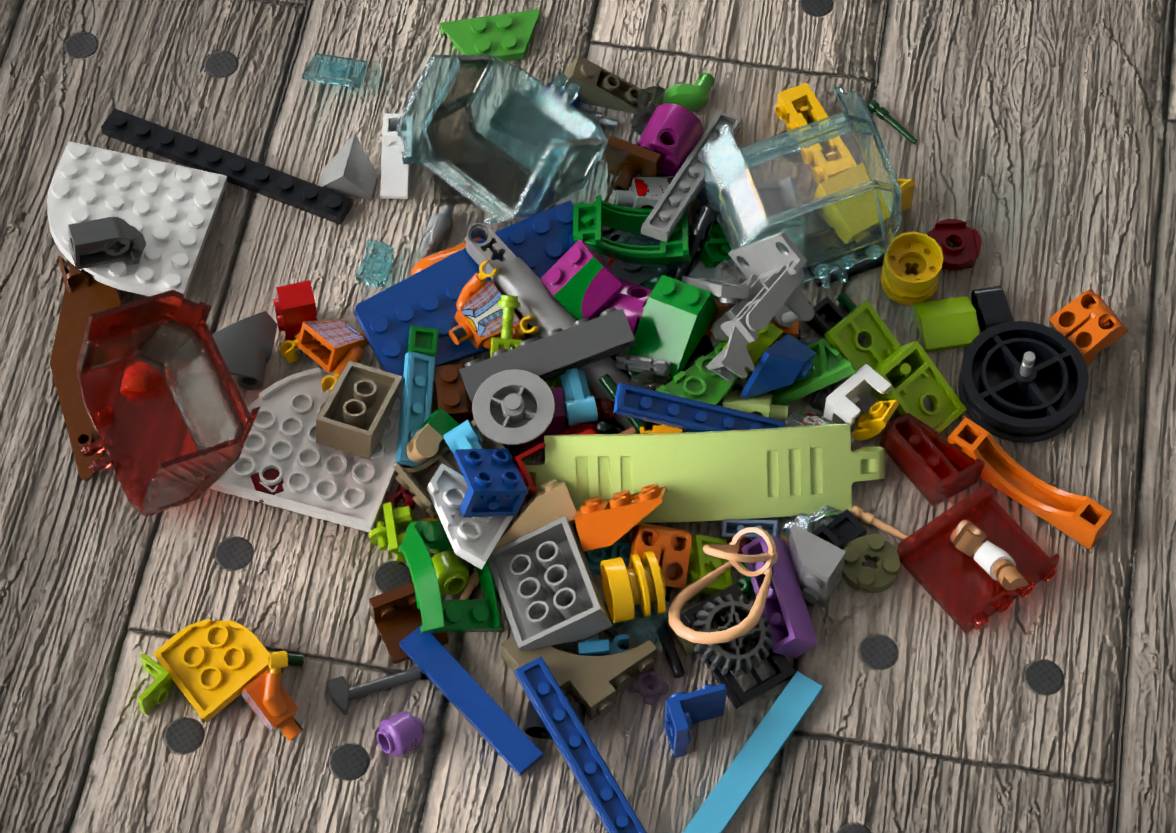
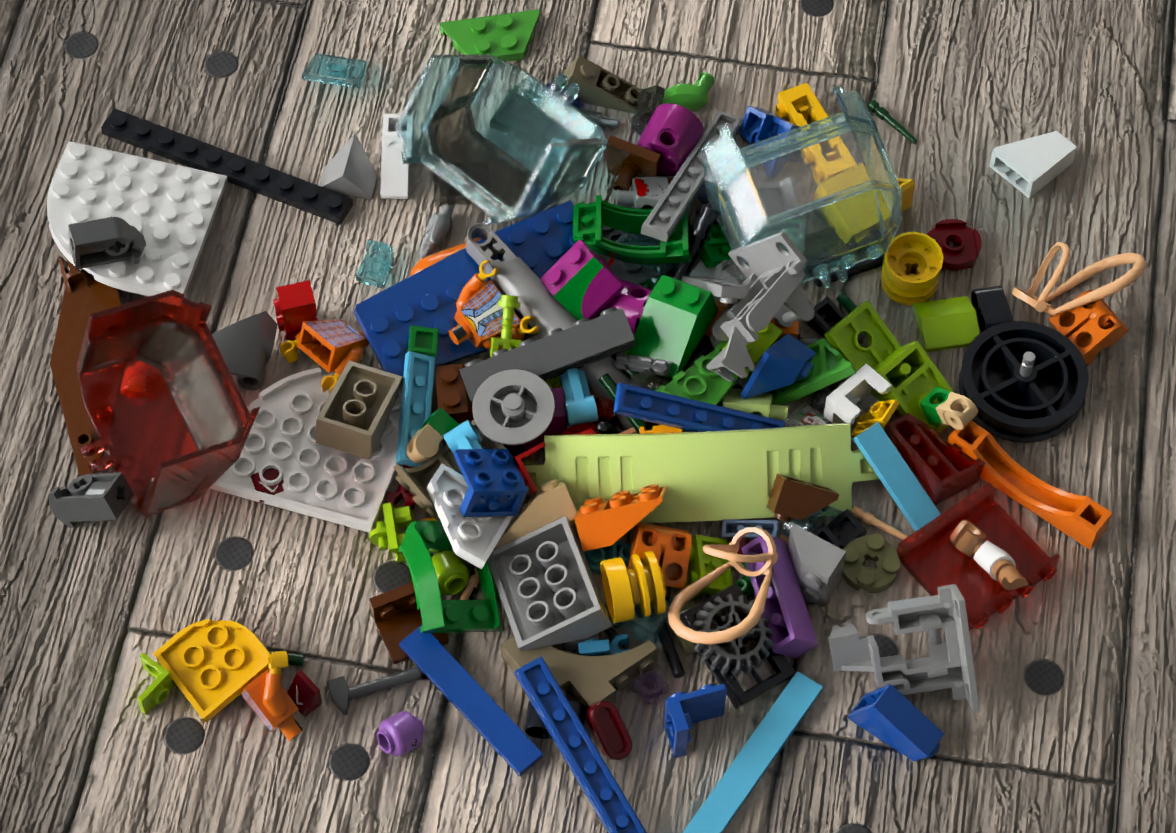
(91, 498): none -> dark grey piece
(304, 693): none -> dark red slope
(609, 730): none -> dark red tile
(761, 125): none -> blue slope
(798, 498): none -> reddish brown slope
(896, 476): none -> medium azure tile
(897, 723): none -> blue slope
(948, 662): none -> light grey container
(951, 409): none -> tan leg
(1033, 161): none -> white slope
(1041, 304): none -> light nougat animal

